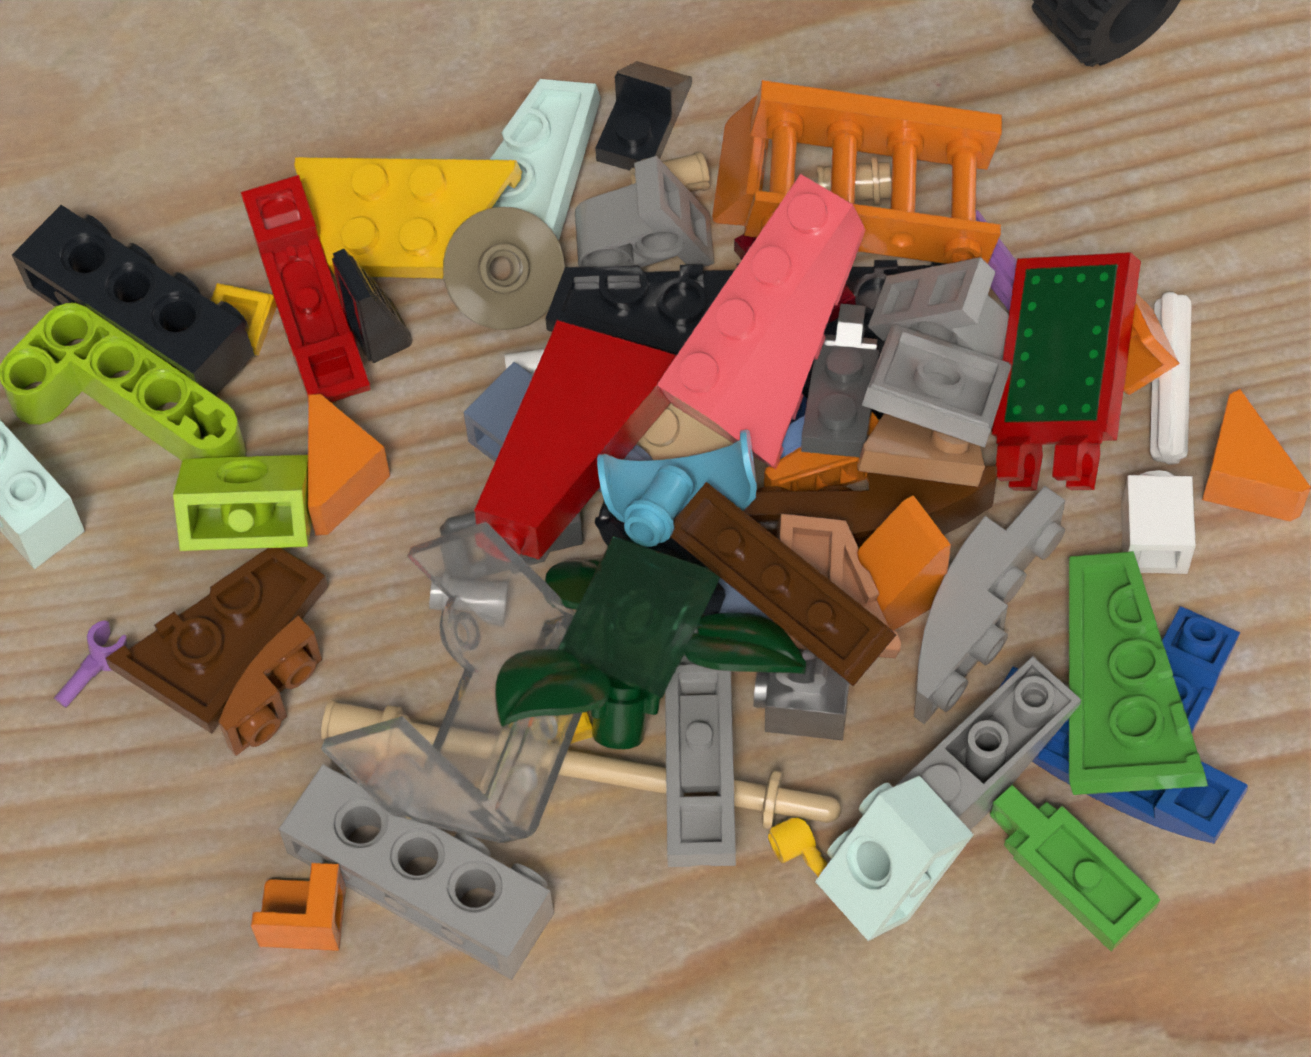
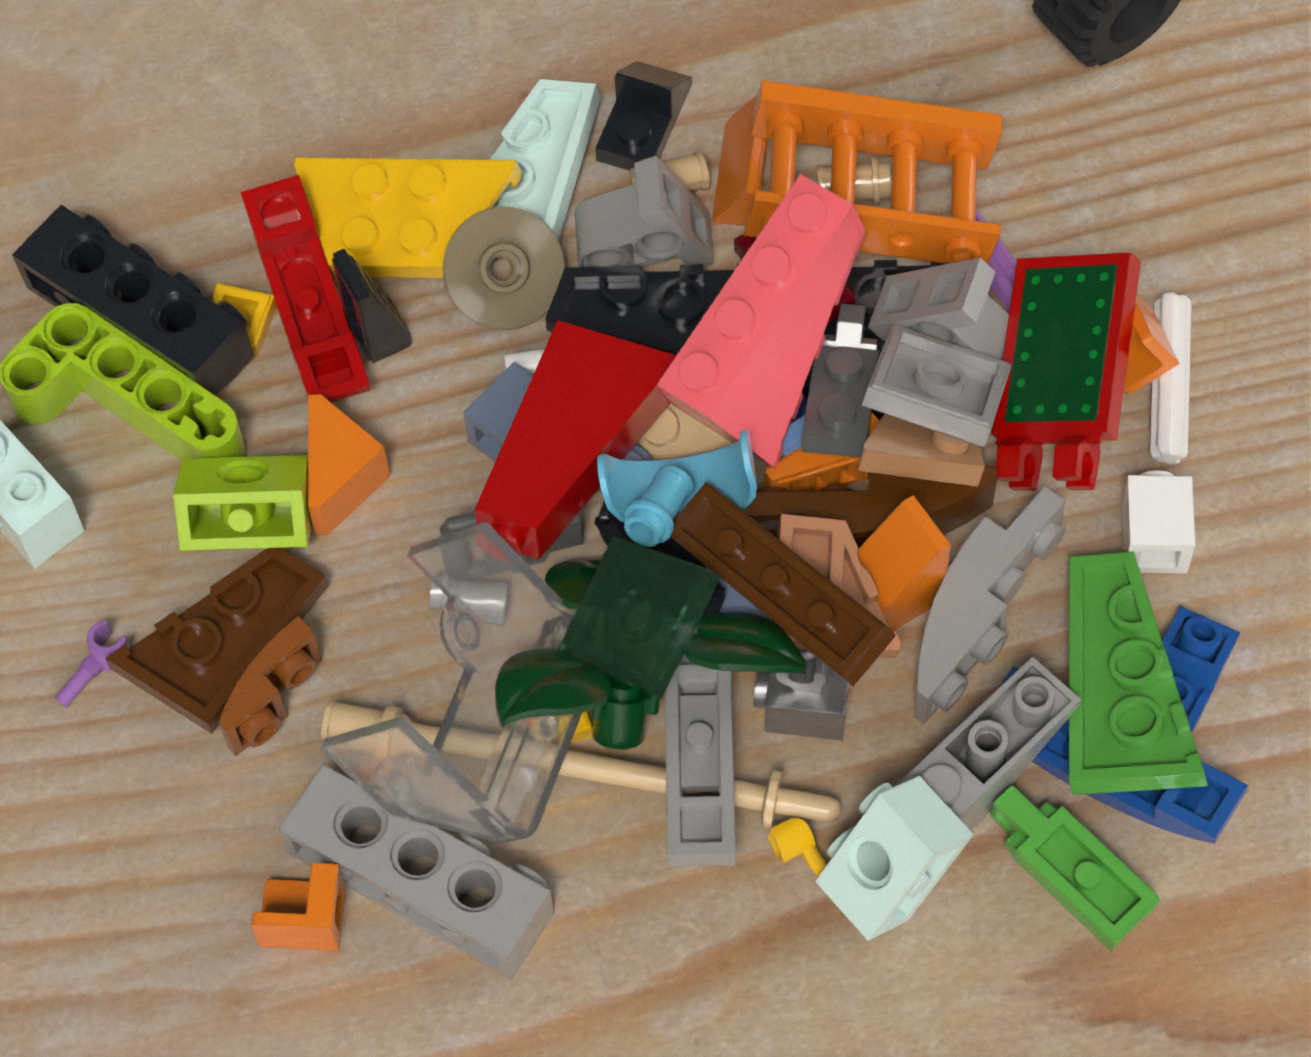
(1252, 467): orange slope -> none

